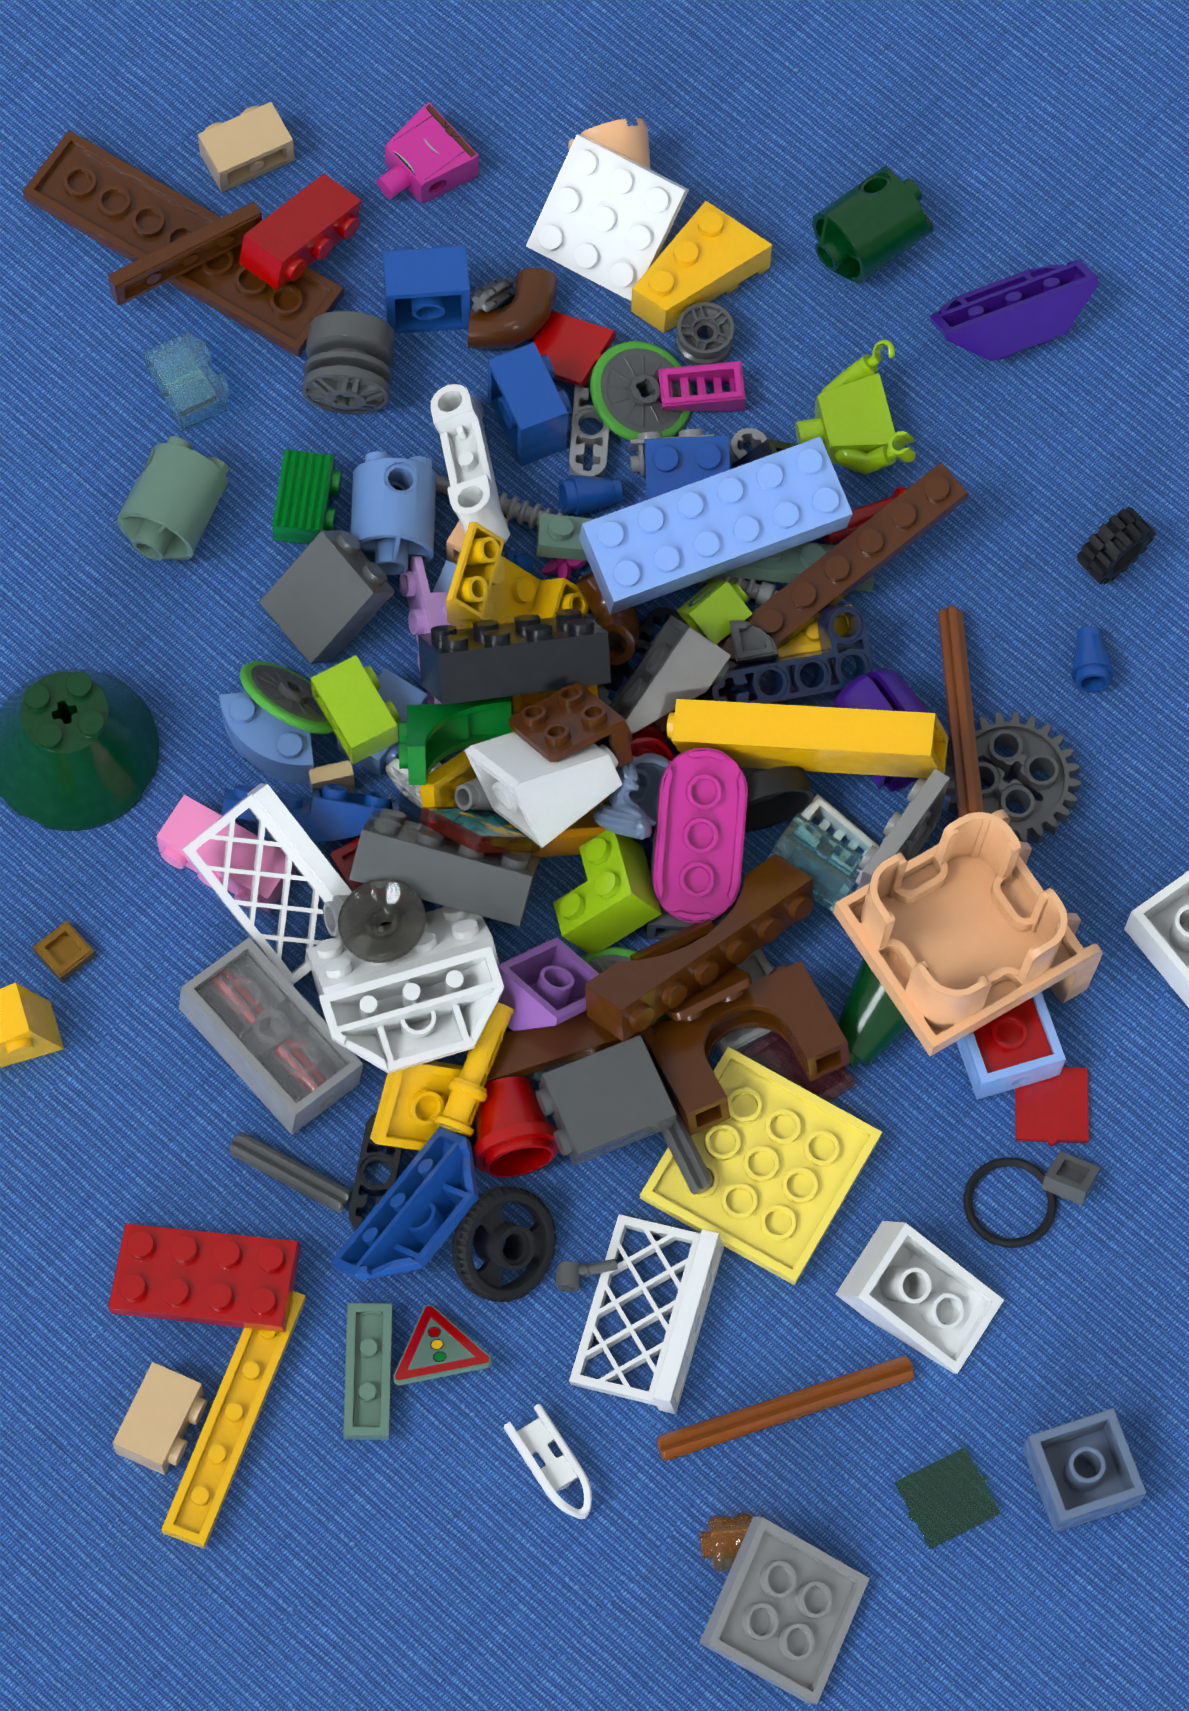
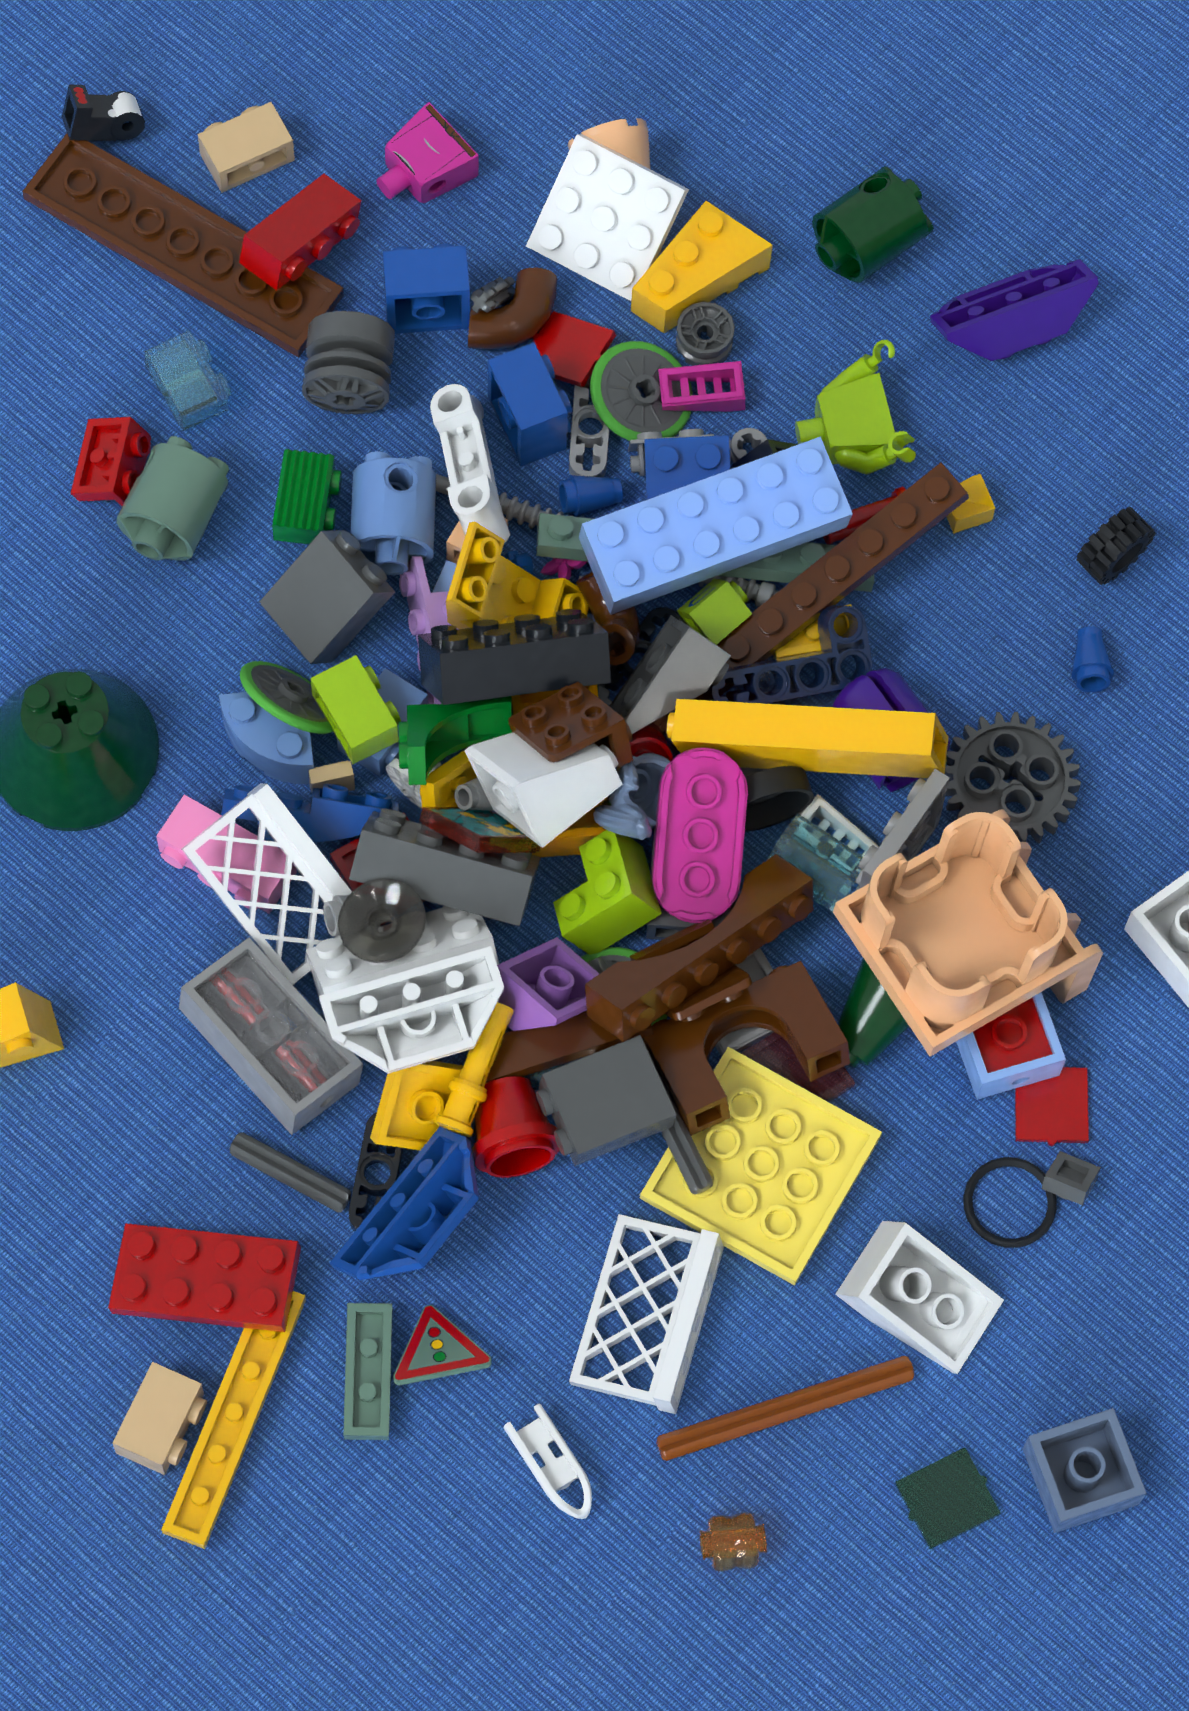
(64, 951): pearl gold tile -> none
(101, 116): none -> black leg
(110, 459): none -> red bracket
(183, 254): reddish brown tile -> none
(520, 1245): black wheel -> none
(570, 1273): dark grey hand -> none
(751, 643): dark grey tile -> none
(784, 1610): light grey plate -> none
(960, 711): dark orange axle -> none
(976, 509): none -> yellow slope

